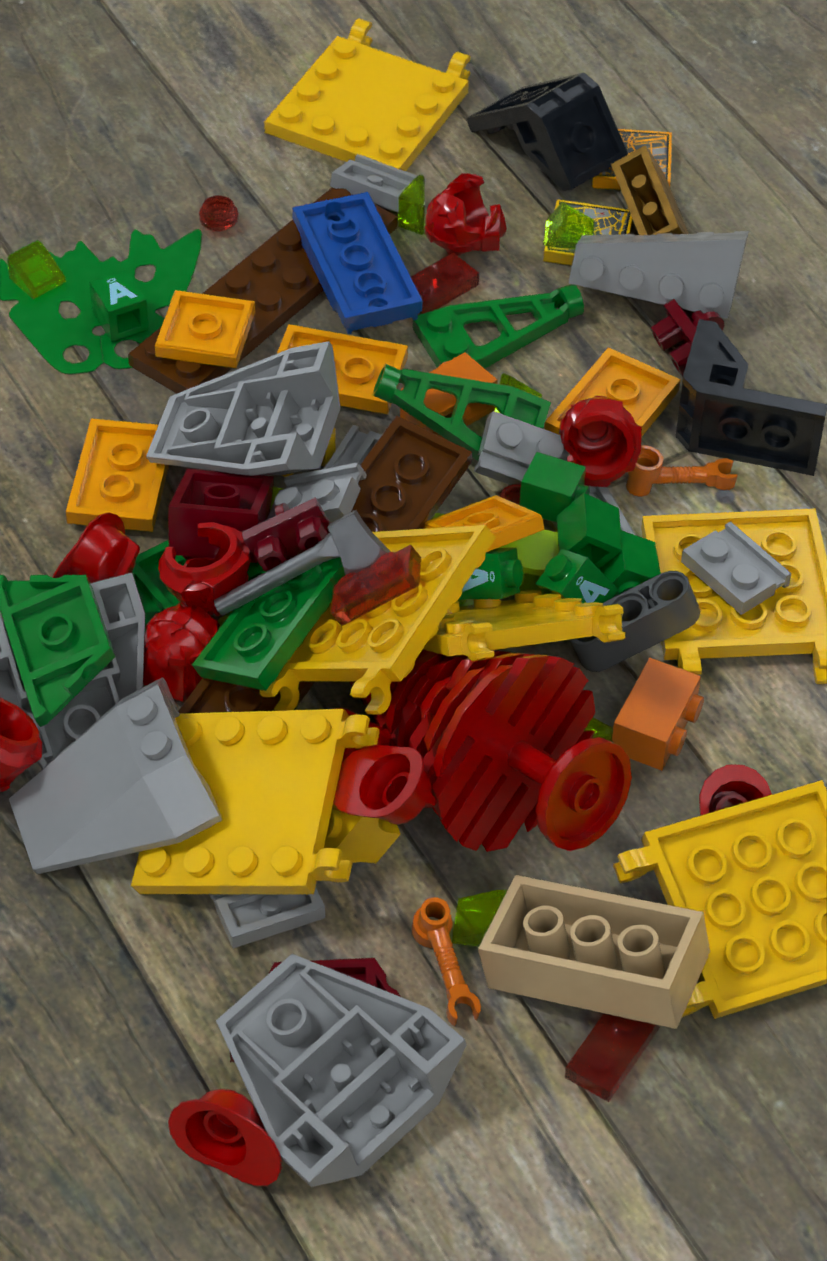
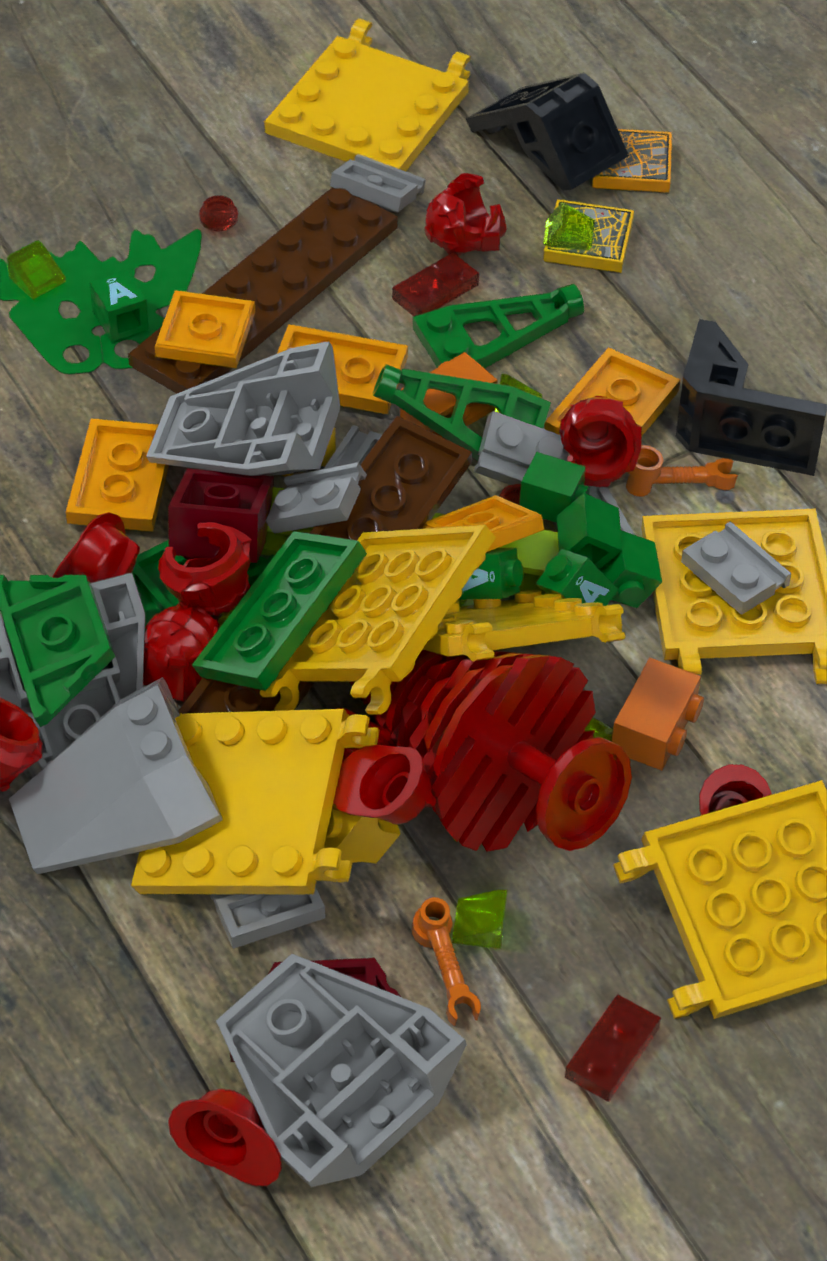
(287, 533): dark red hips -> none
(347, 539): flat silver piece -> none
(357, 262): blue piece -> none
(376, 585): clear red plate -> none
(412, 206): clear neon green slope -> none
(595, 951): tan brick -> none
(648, 194): pearl gold brick -> none
(651, 615): dark grey beam -> none
(657, 268): light grey wedge -> none
(678, 328): dark red hips -> none

